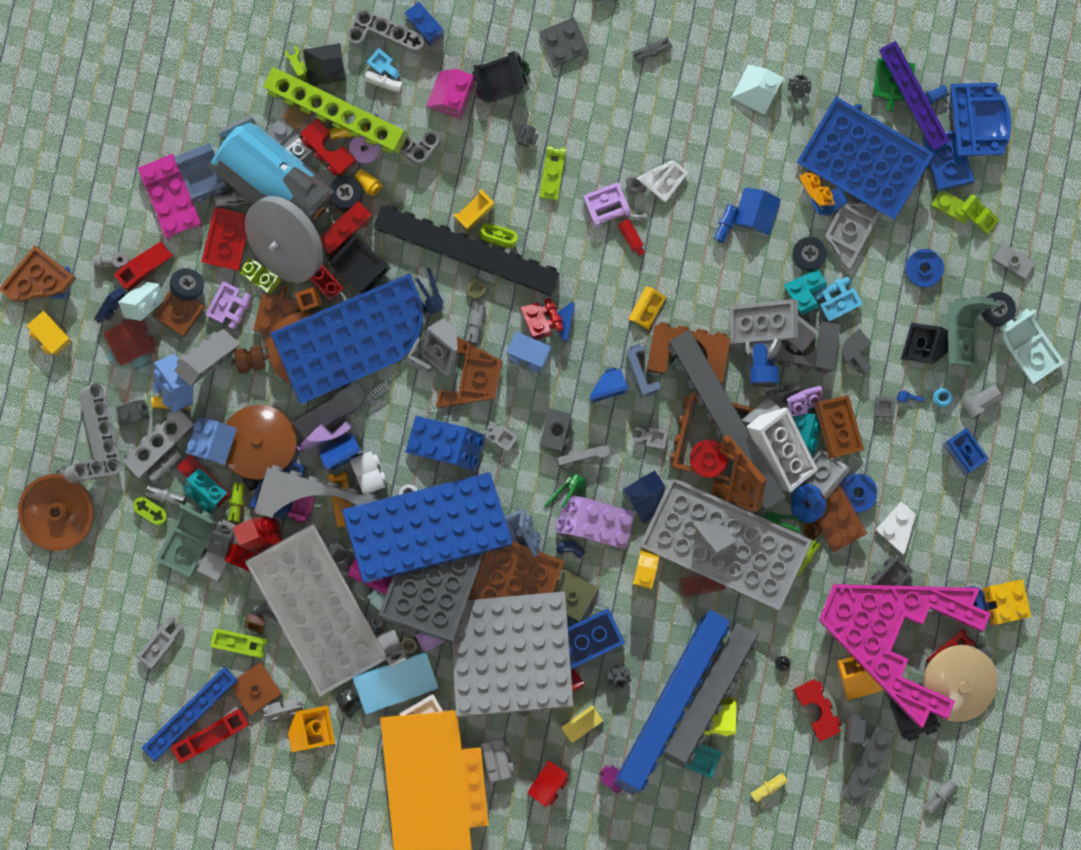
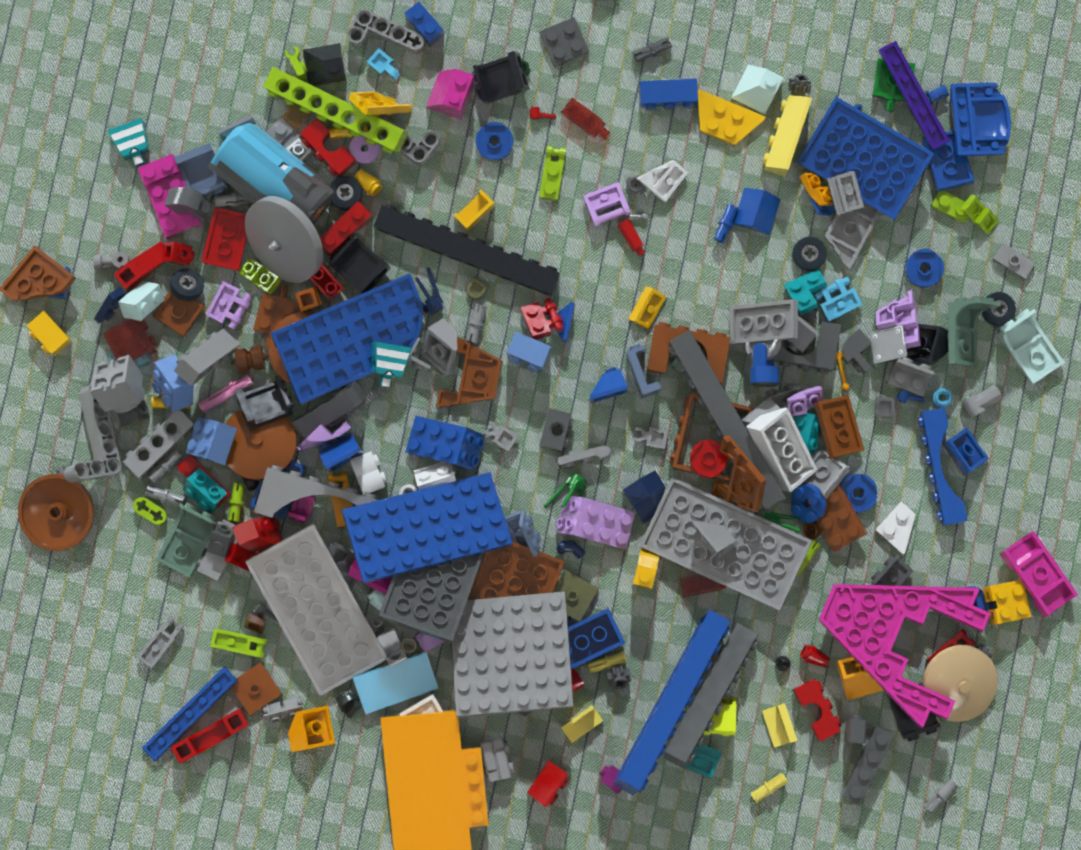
(118, 385): none -> light grey piece
(131, 141): none -> teal torso
(178, 253): none -> red brick
(189, 201): none -> dark grey brick
(224, 394): none -> bright pink pin
(264, 404): none -> panel
(375, 104): none -> yellow wing
(383, 81): white axle -> none
(389, 361): none -> teal torso
(434, 475): none -> white plate
(486, 149): none -> blue plate
(498, 235): lime plate -> none
(526, 135): dark grey gear -> none
(535, 114): none -> red hand
(585, 119): none -> clear red hinge
(606, 662): none -> light yellow axle
(668, 93): none -> blue brick
(725, 119): none -> yellow wing
(779, 725): none -> light yellow panel
(787, 134): none -> light yellow slope
(813, 655): none -> red cone
(845, 386): none -> light orange hinge
(846, 193): none -> light grey plate
(888, 344): none -> light grey sticker
(901, 313): none -> lavender slope
(910, 376): none -> light grey bracket
(950, 506): none -> blue arch
(1039, 573): none -> dark pink piece

